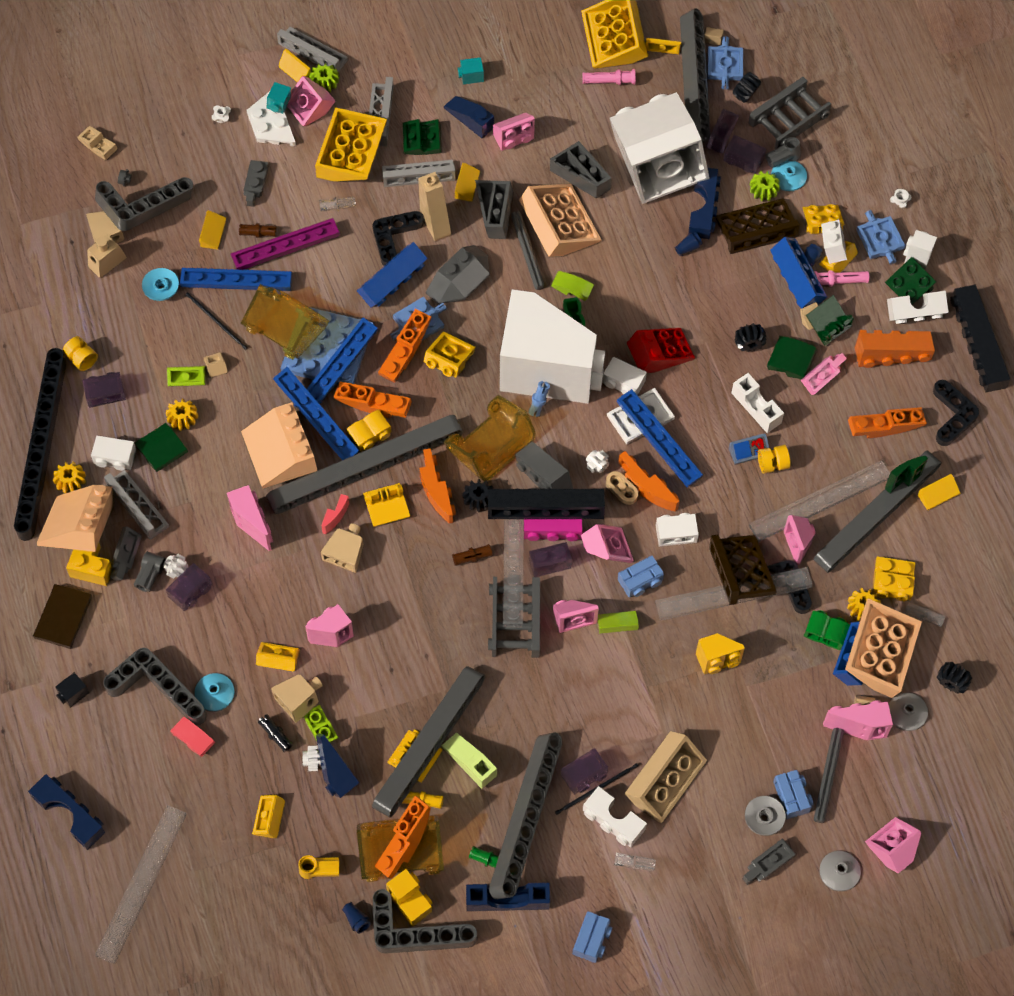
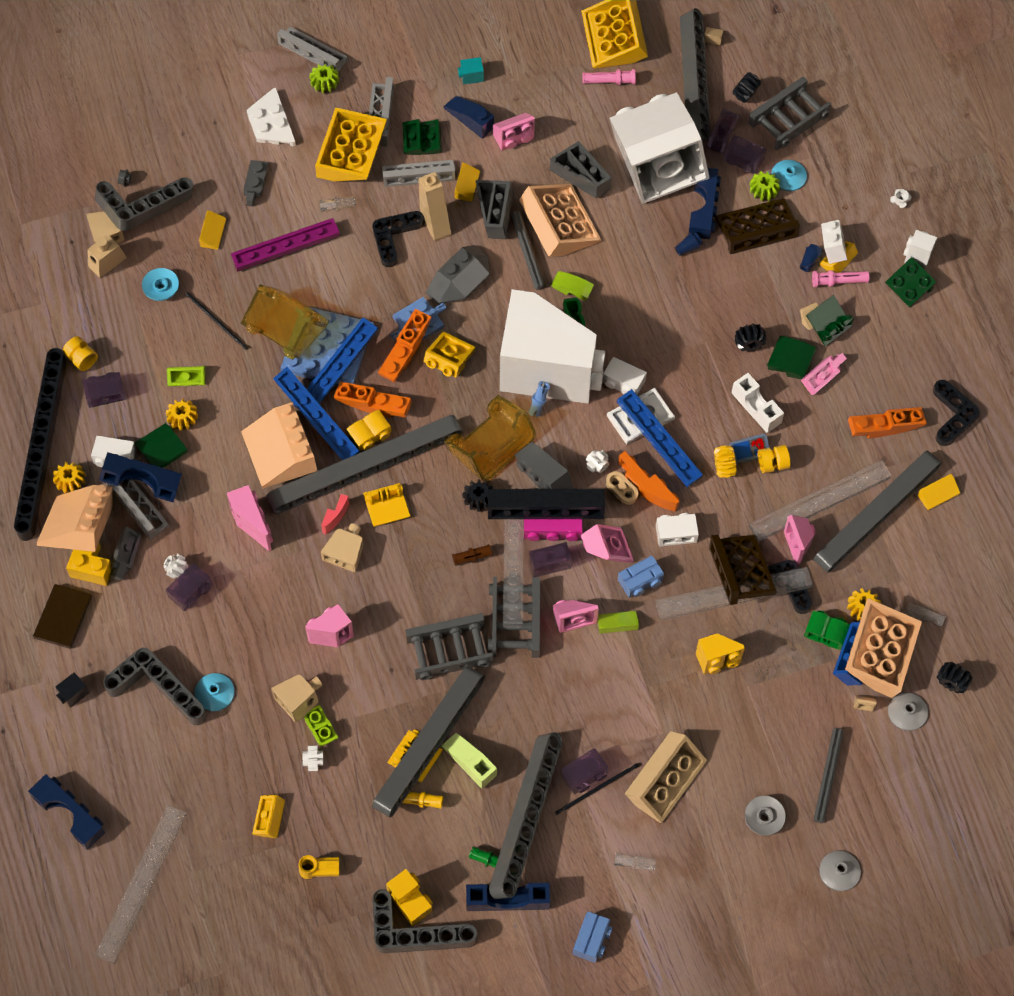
(97, 143): tan slope -> none
(119, 468): none -> dark blue arch
(150, 567): dark grey piece -> none
(192, 736): coral slope -> none
(215, 364): tan slope -> none
(221, 118): white plate -> none
(234, 279): blue plate -> none
(257, 230): reddish brown pin -> none
(275, 733): black pin -> none
(277, 656): yellow slope -> none
(278, 98): teal brick -> none
(293, 66): yellow slope -> none
(309, 101): bright pink slope -> none
(334, 770): dark blue slope -> none
(357, 919): dark blue cone -> none
(376, 836): clear yellow windscreen -> none
(392, 274): blue brick -> none
(407, 837): orange slope -> none
(436, 489): orange slope -> none
(454, 628): none -> dark grey fence
(626, 829): white arch -> none
(659, 349): red slope -> none
(663, 46): yellow slope -> none
(725, 63): medium blue plate -> none
(725, 461): none -> yellow gear
(769, 862): dark grey hinge -> none
(789, 151): dark grey piece -> none
(793, 794): medium blue brick -> none
(798, 272): blue brick -> none
(821, 214): yellow hinge -> none
(860, 720): bright pink slope -> none
(880, 237): medium blue plate -> none
(893, 348): orange wedge -> none
(893, 578): yellow plate -> none
(895, 844): bright pink slope -> none
(906, 472): dark green slope -> none
(933, 304): white arch -> none
(980, 338): black brick -> none

